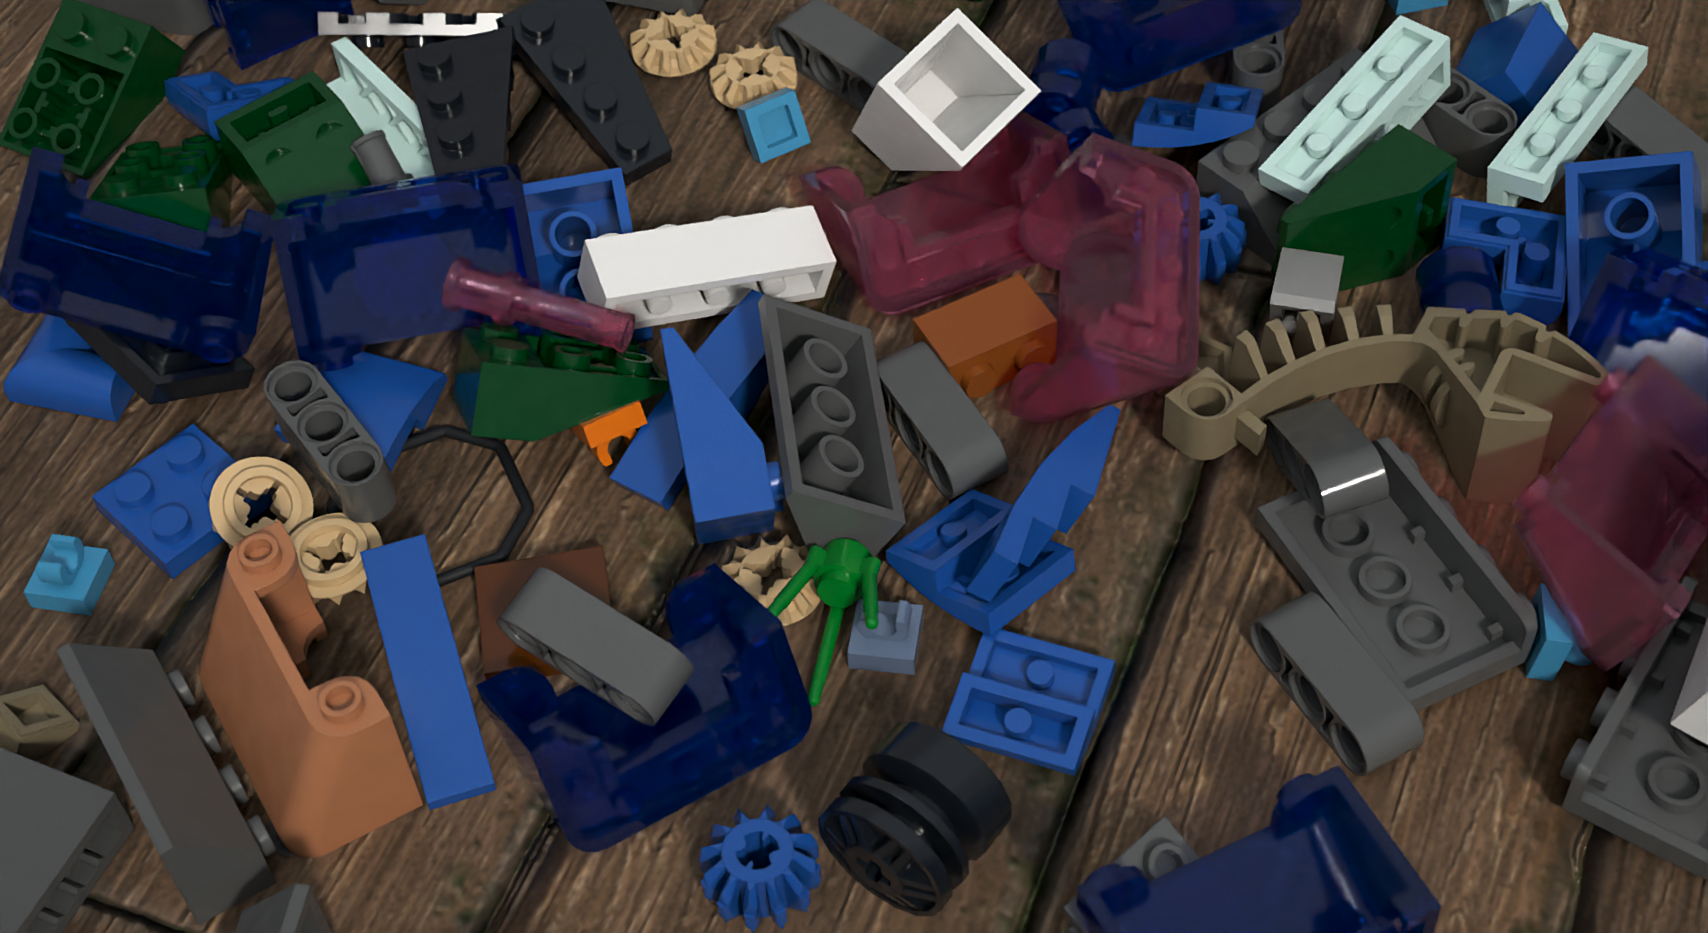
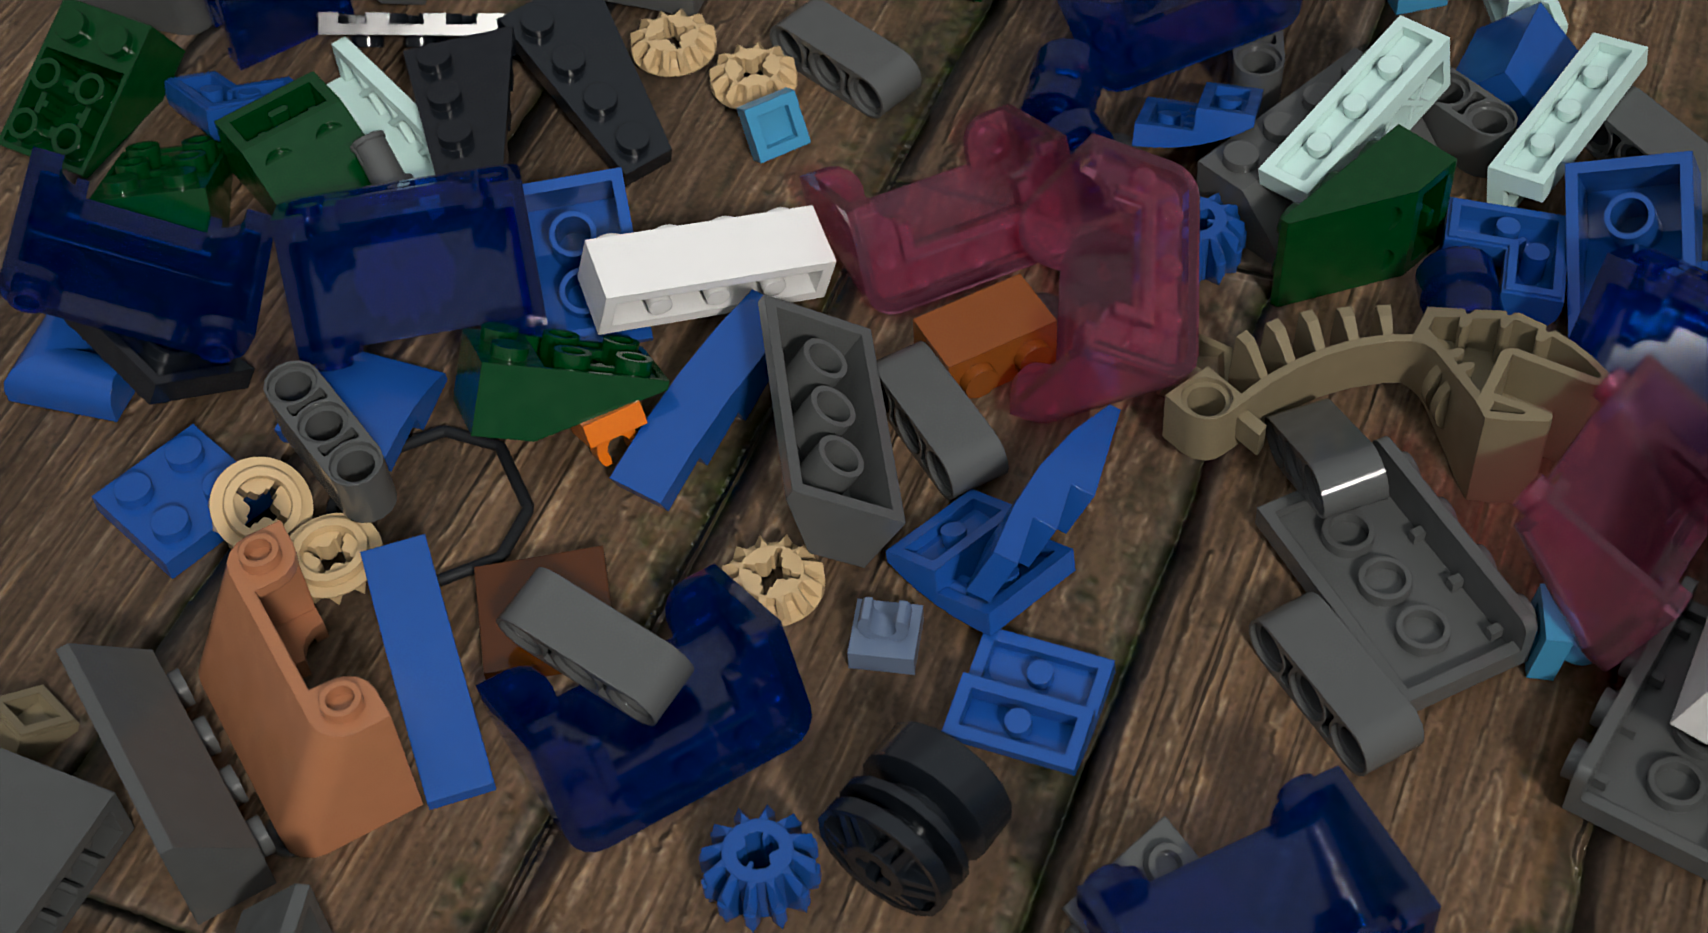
(69, 576): dark azure tile -> none
(511, 300): clear pink pin -> none
(722, 457): blue slope -> none
(842, 576): green plant -> none
(943, 100): white slope -> none
(1305, 283): light grey slope -> none

